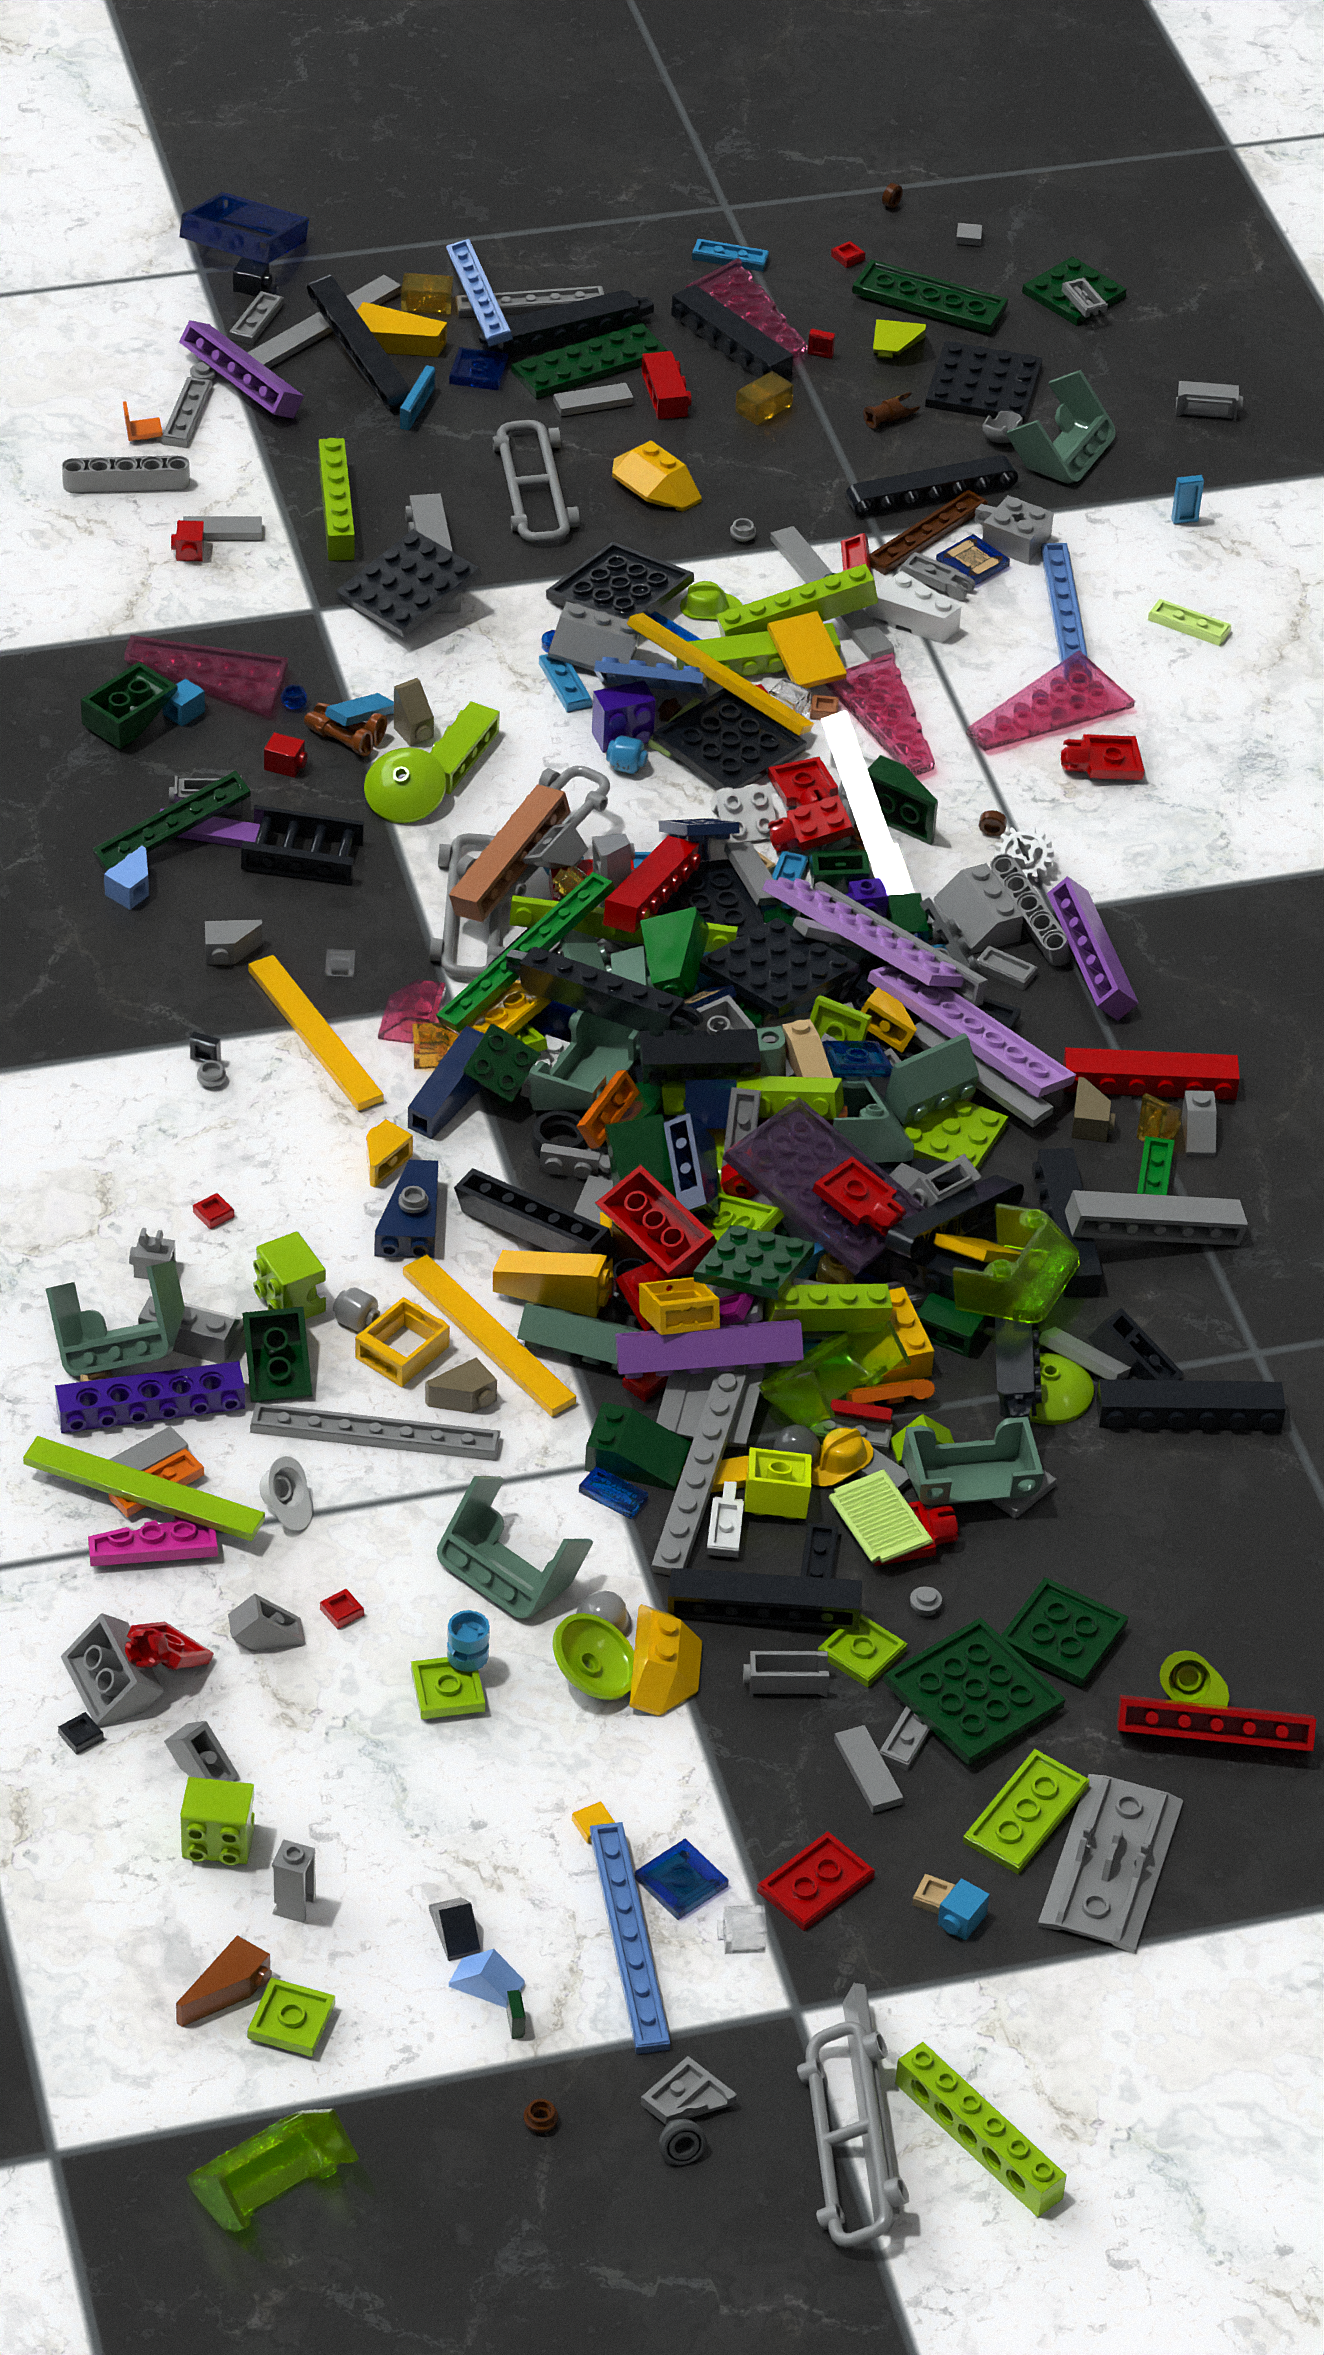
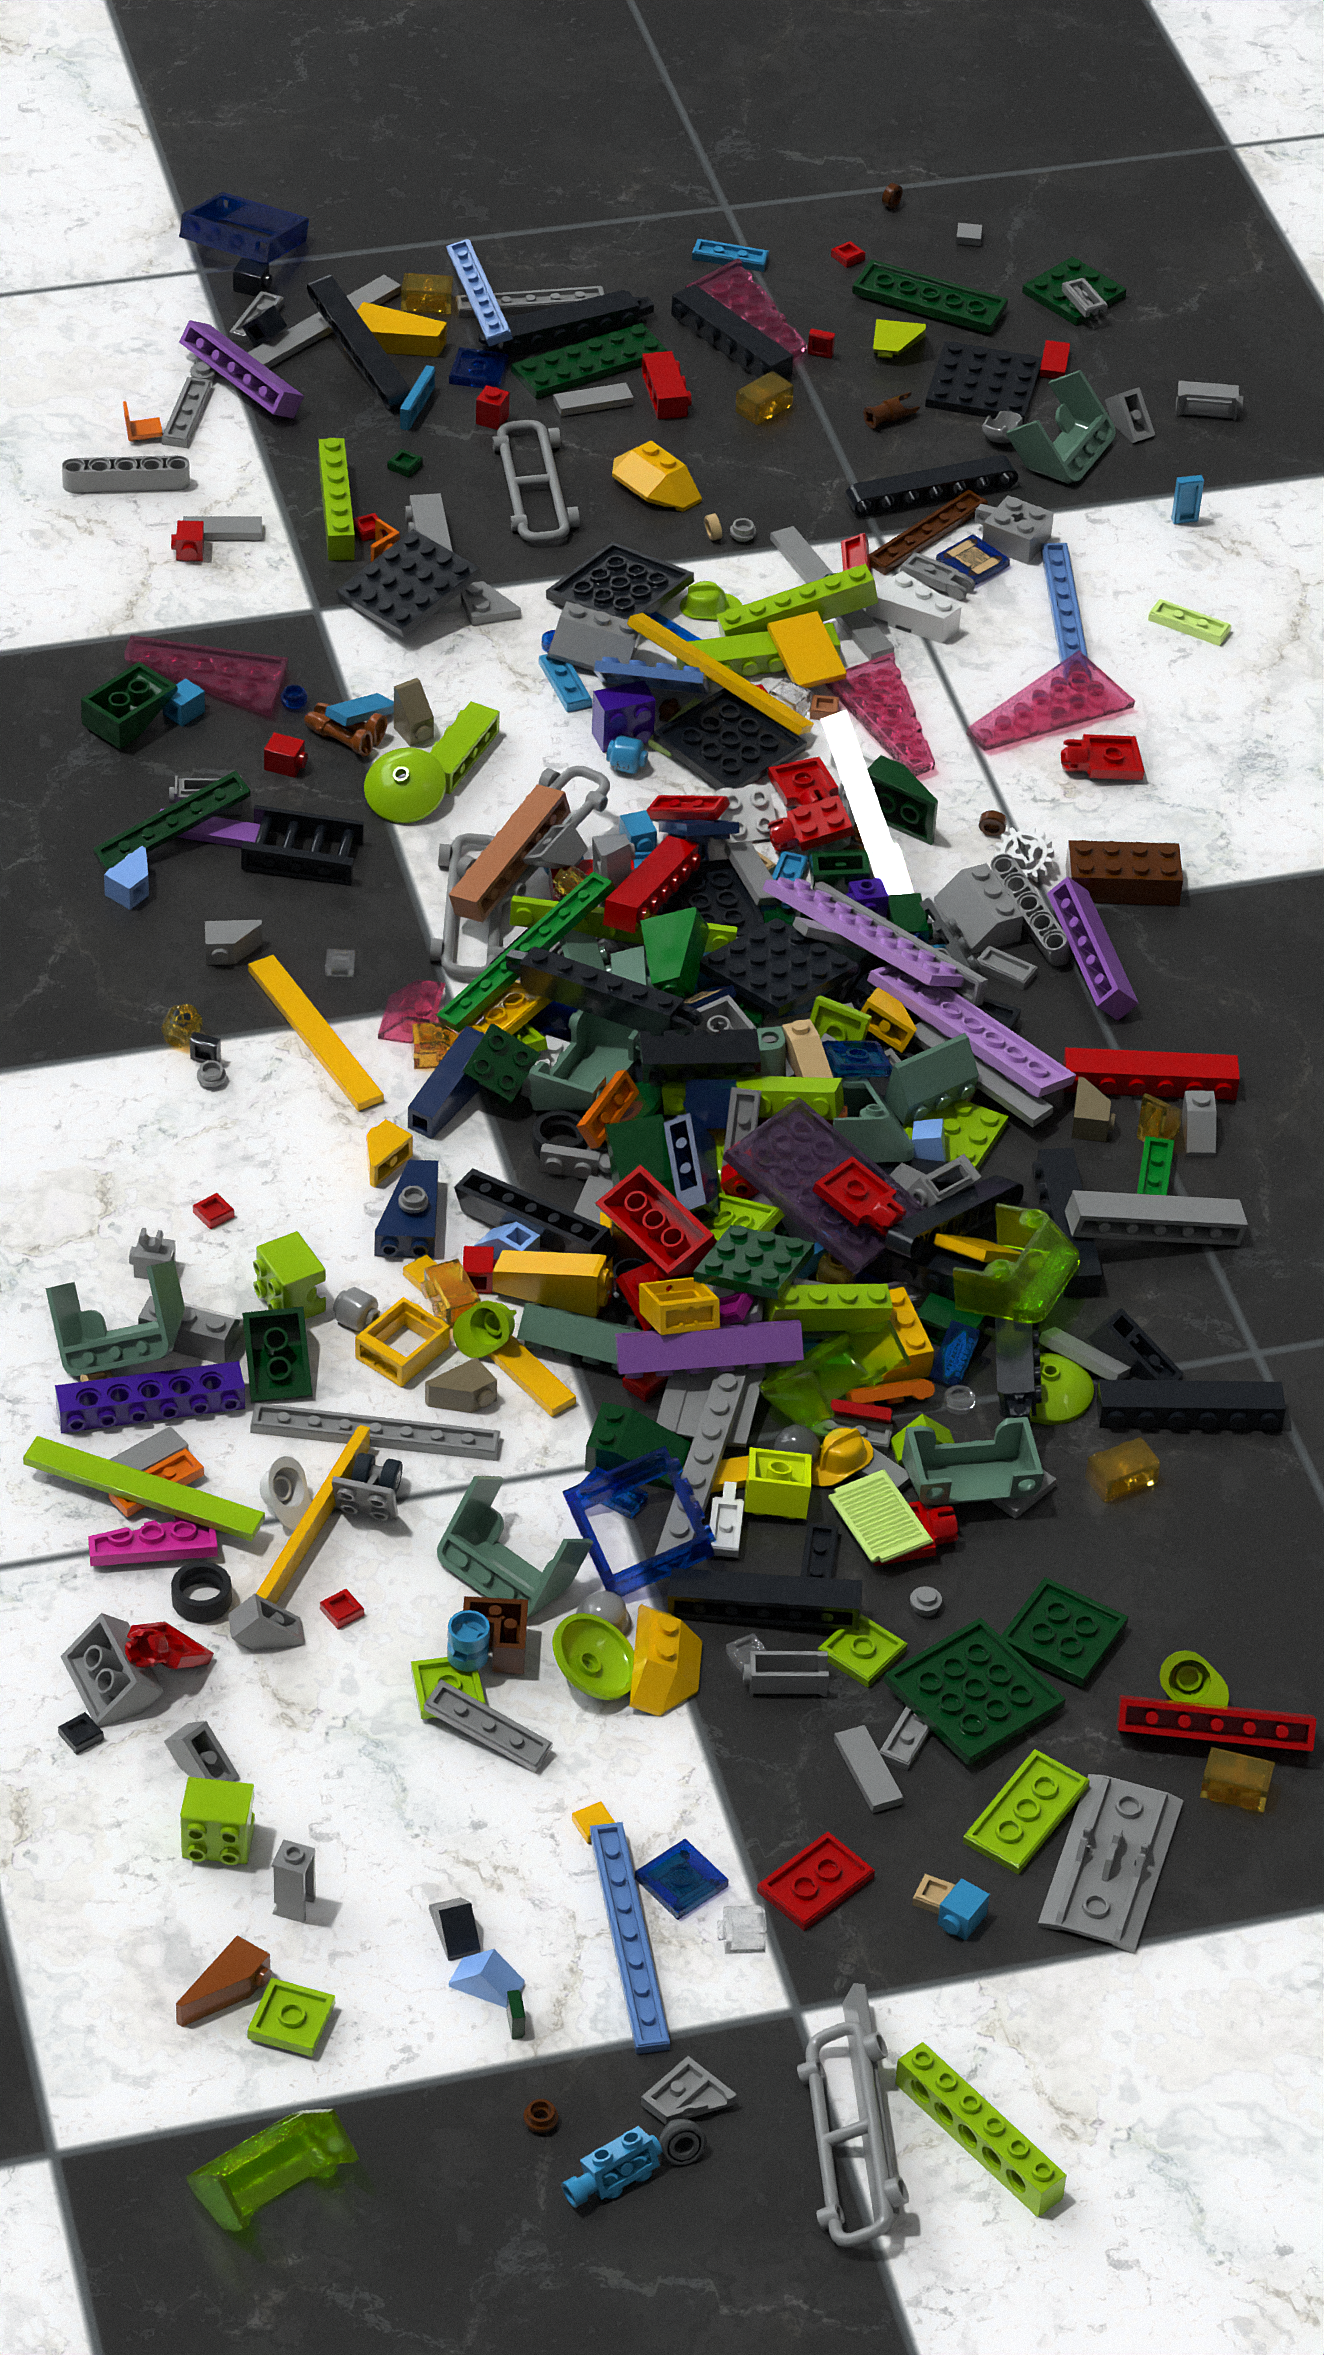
(180, 1024): none -> clear yellow head
(199, 1573): none -> black tyre
(264, 326): none -> black brick
(313, 1519): none -> yellow tile
(363, 1492): none -> light grey plate
(365, 526): none -> red tile
(383, 543): none -> orange bracket
(405, 463): none -> dark green tile
(449, 1290): none -> clear yellow brick
(479, 1267): none -> red brick
(483, 1328): none -> lime piece
(487, 605): none -> light grey wing
(488, 1726): none -> light grey tile
(492, 407): none -> red brick
(507, 1630): none -> reddish brown brick
(511, 1237): none -> light blue slope
(614, 2166): none -> dark azure brick
(620, 1481): none -> clear blue window
(639, 830): none -> dark azure brick
(688, 807): none -> red tile
(713, 527): none -> tan tile
(740, 1650): none -> clear tile
(929, 1139): none -> light blue slope
(955, 1353): none -> tile
(959, 1400): none -> clear tile
(1054, 359): none -> red tile
(1122, 1469): none -> clear yellow brick
(1127, 871): none -> reddish brown brick
(1130, 415): none -> light grey slope
(1237, 1779): none -> clear yellow brick

